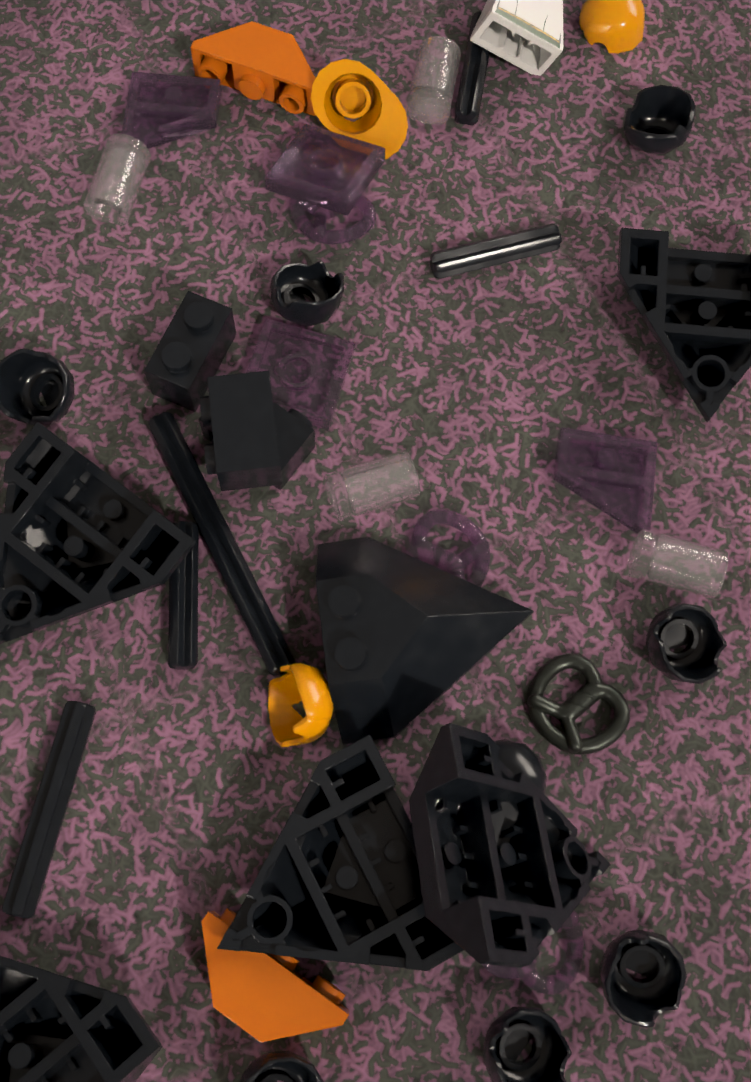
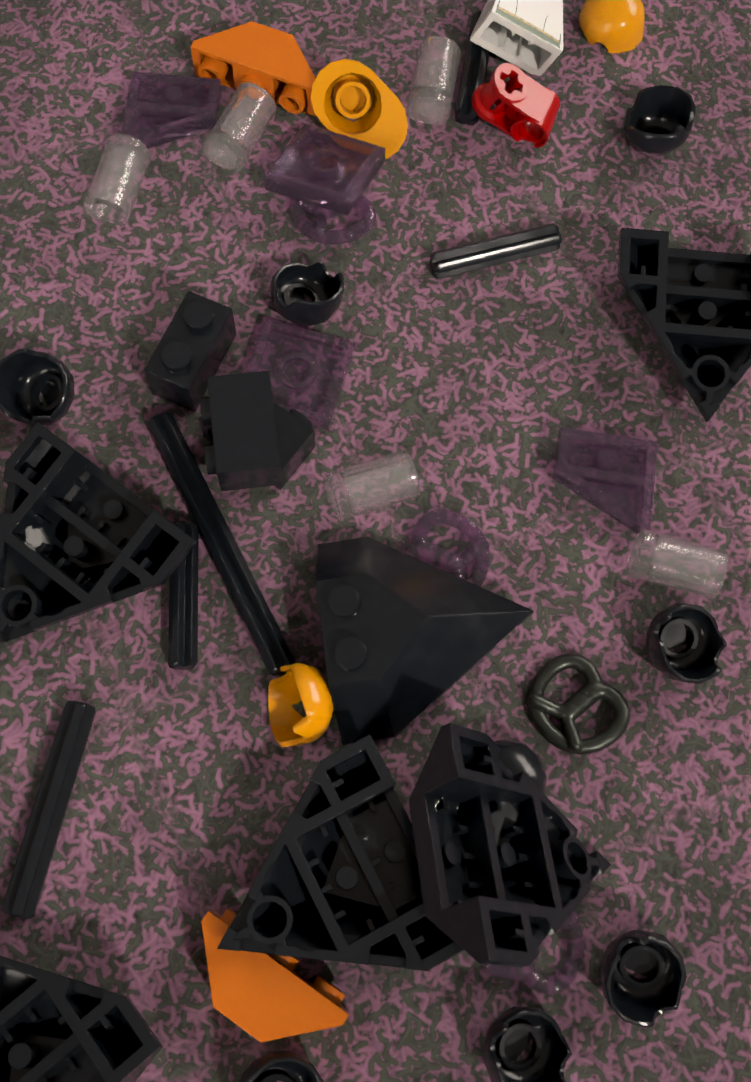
(239, 127): none -> clear piece
(523, 105): none -> red piece

